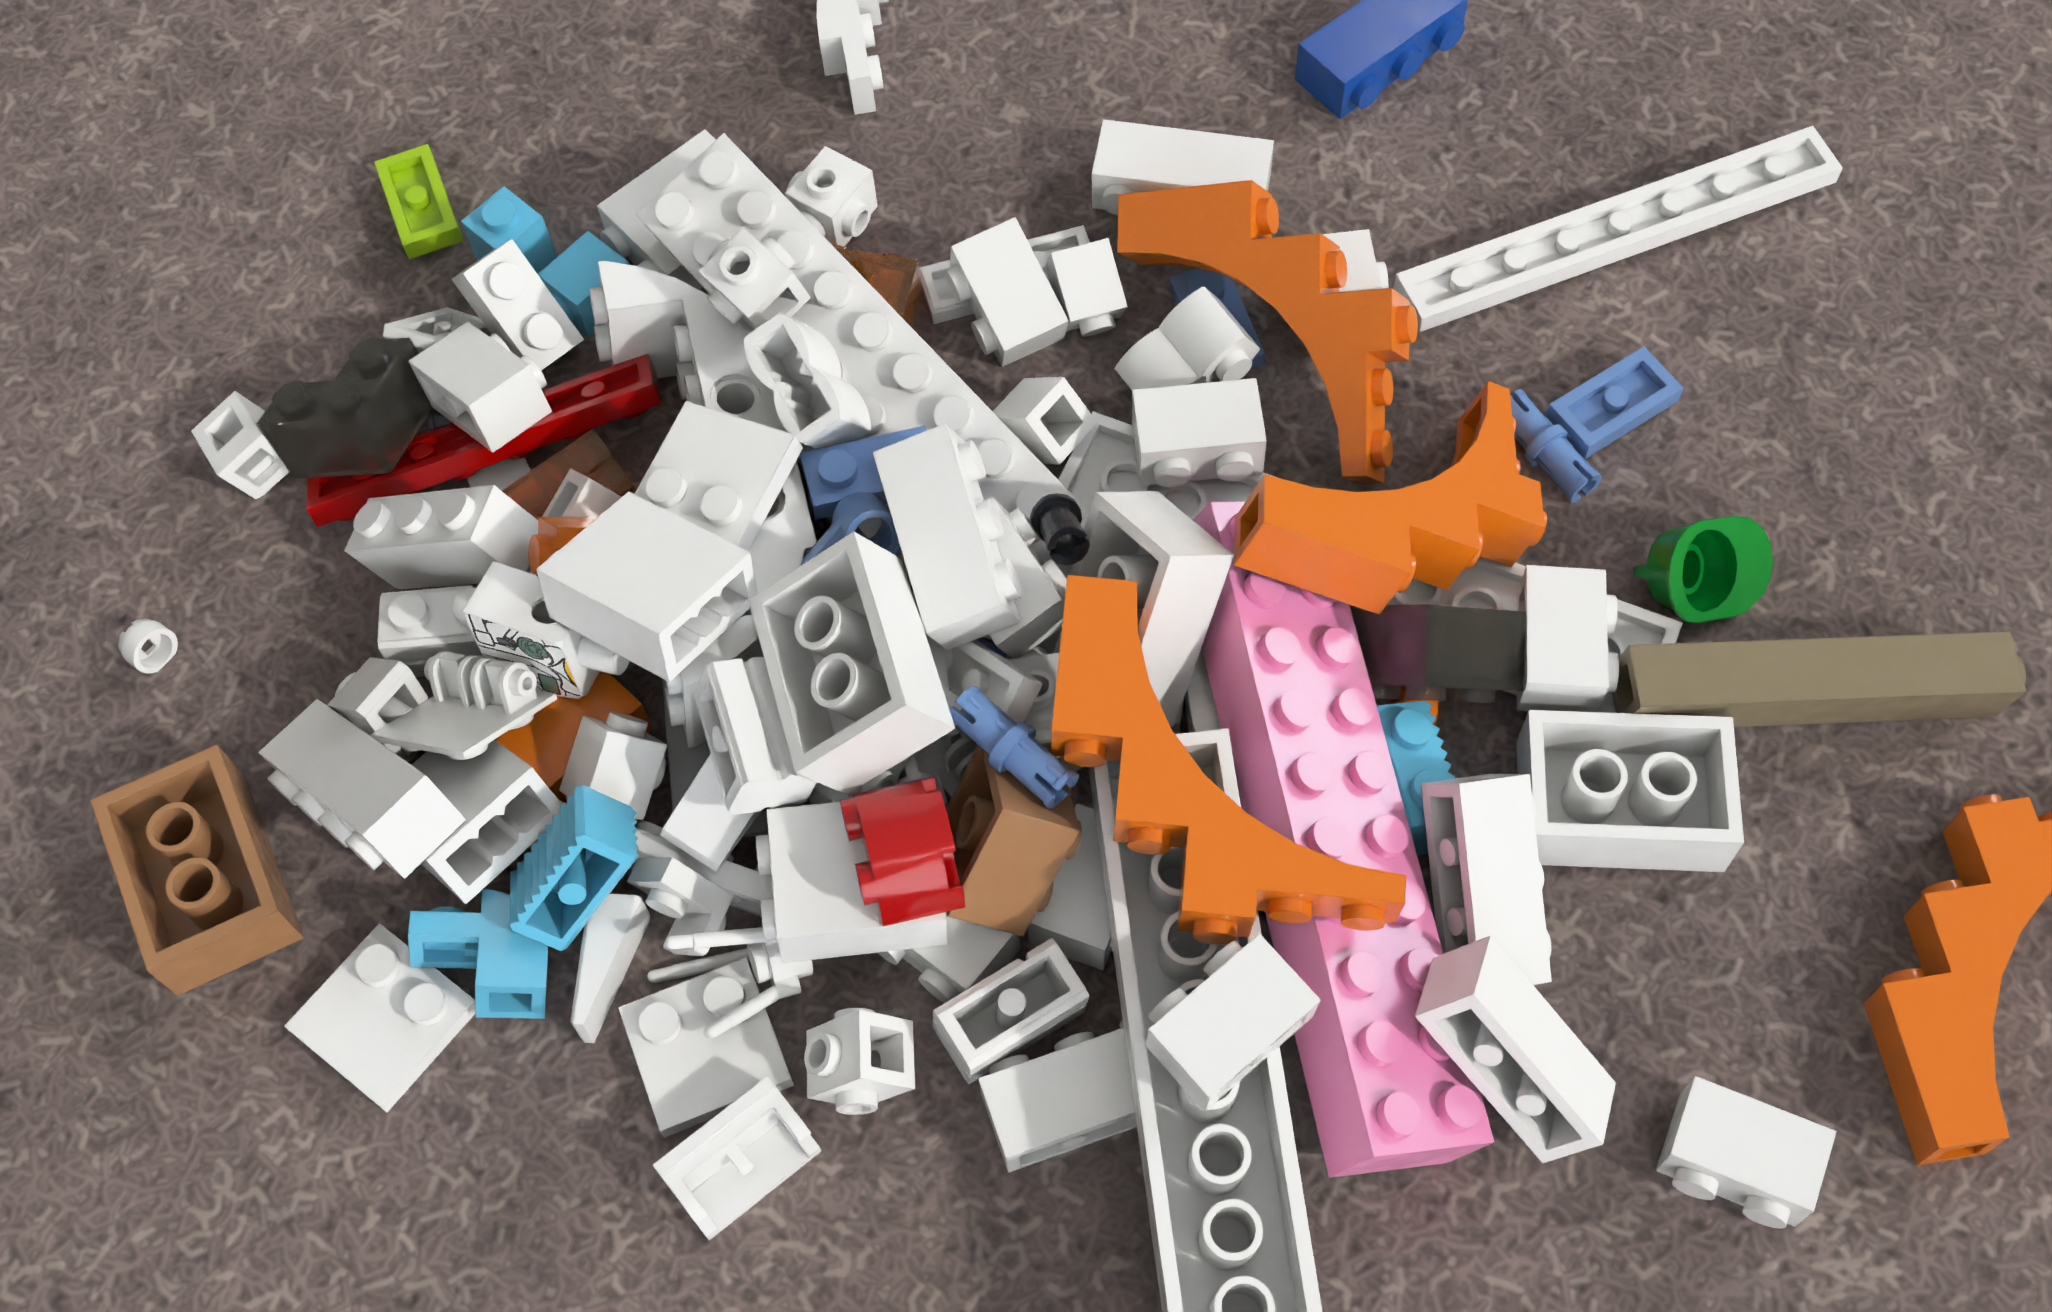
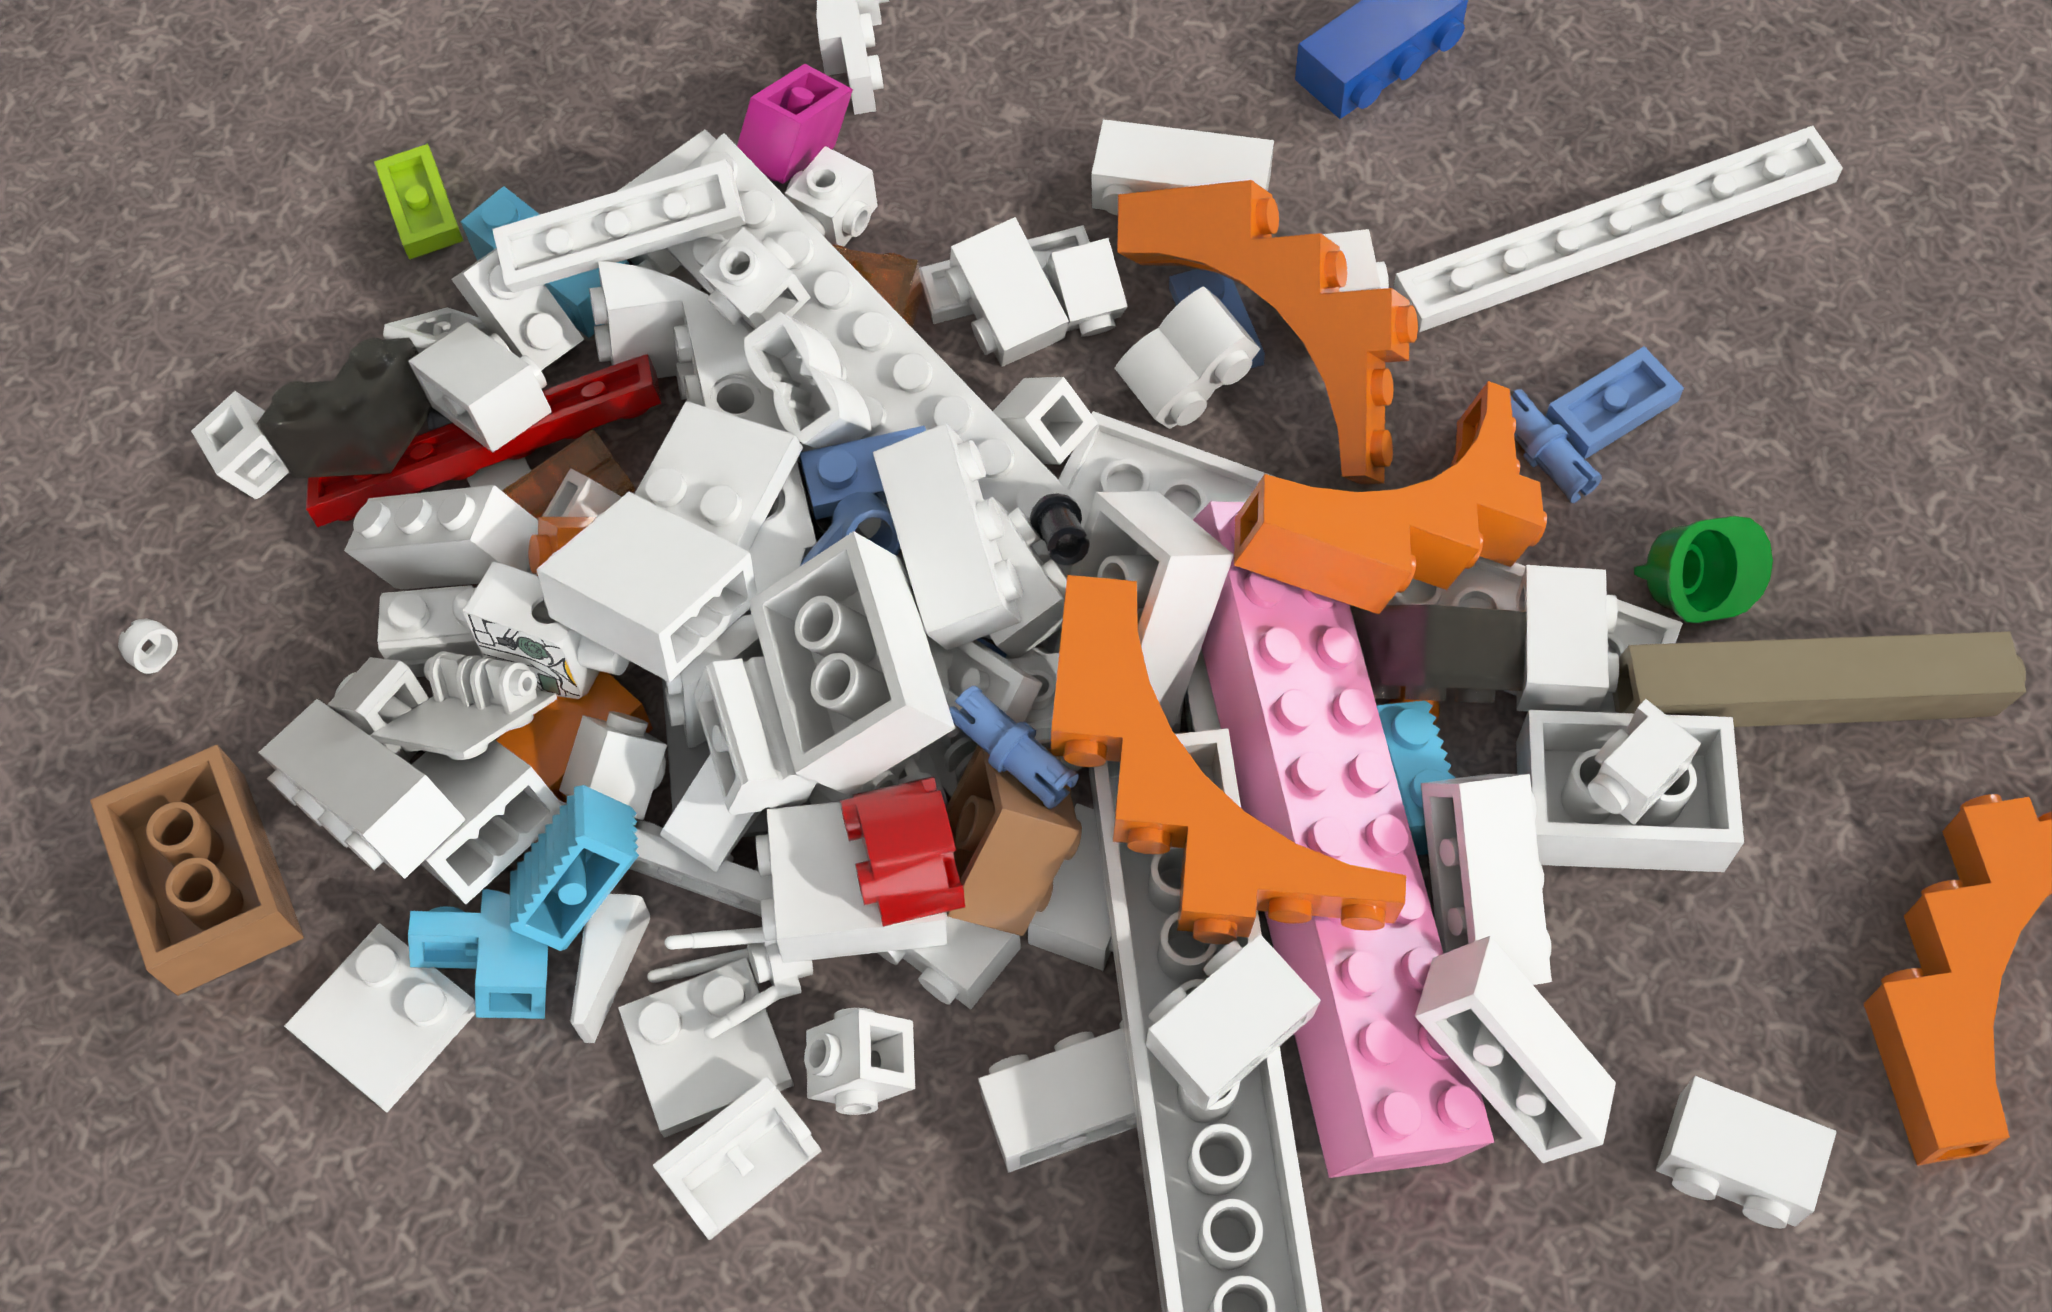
(619, 226): none -> white plate
(682, 895): white bracket -> none
(793, 122): none -> dark pink brick
(1010, 1010): white brick -> none
(1198, 432): white brick -> none
(1641, 763): none -> white brick

